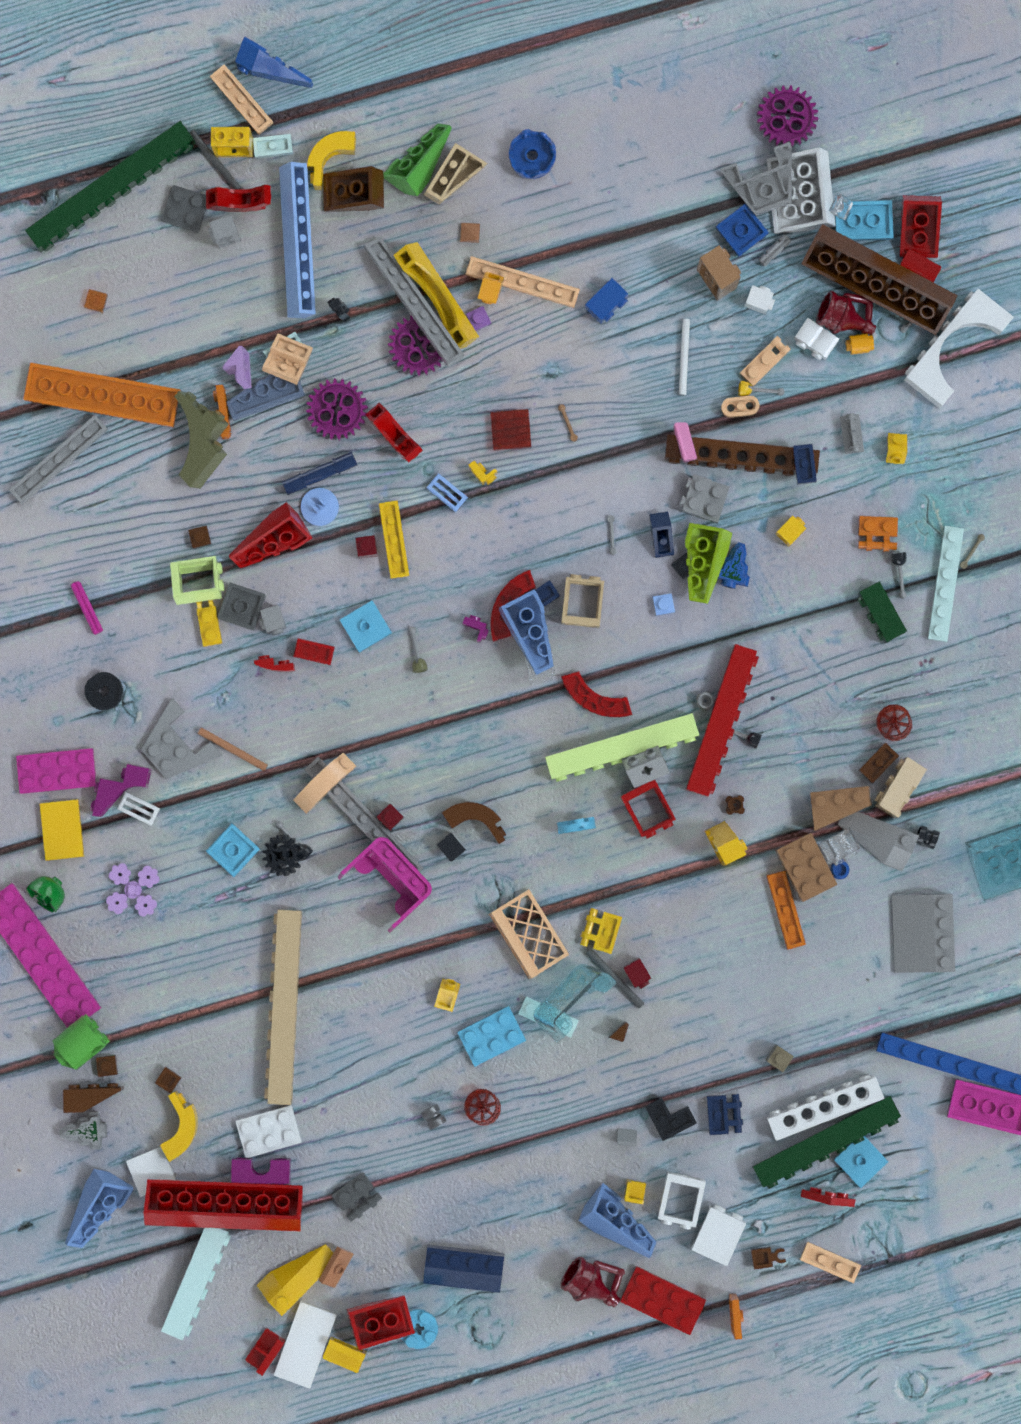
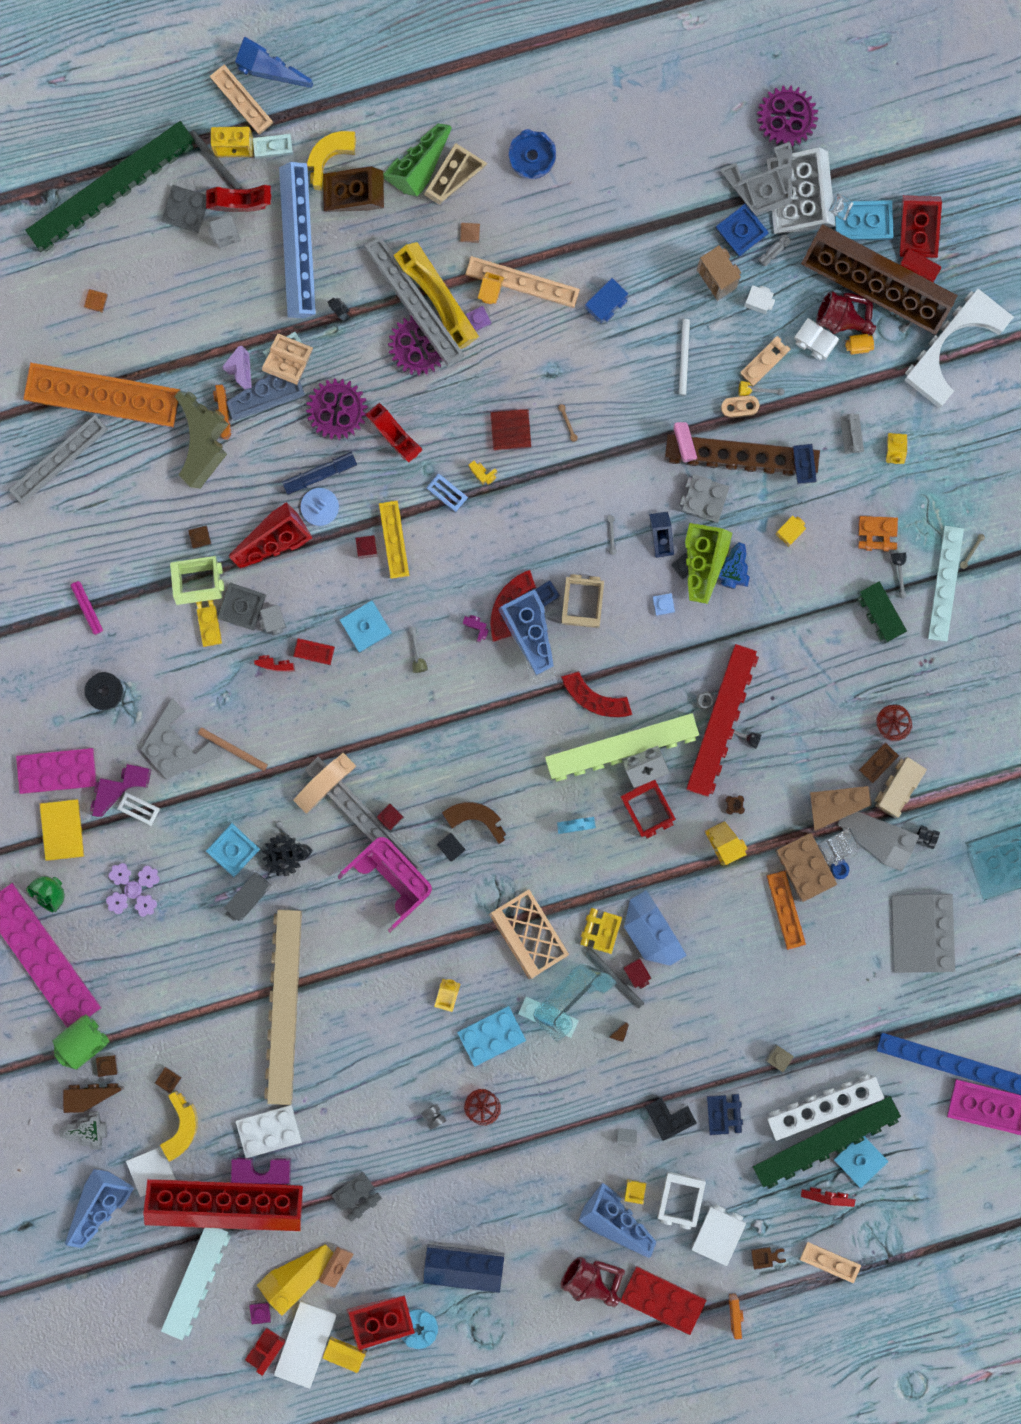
(247, 897): none -> dark grey window
(260, 1313): none -> magenta plate
(651, 931): none -> medium blue wedge

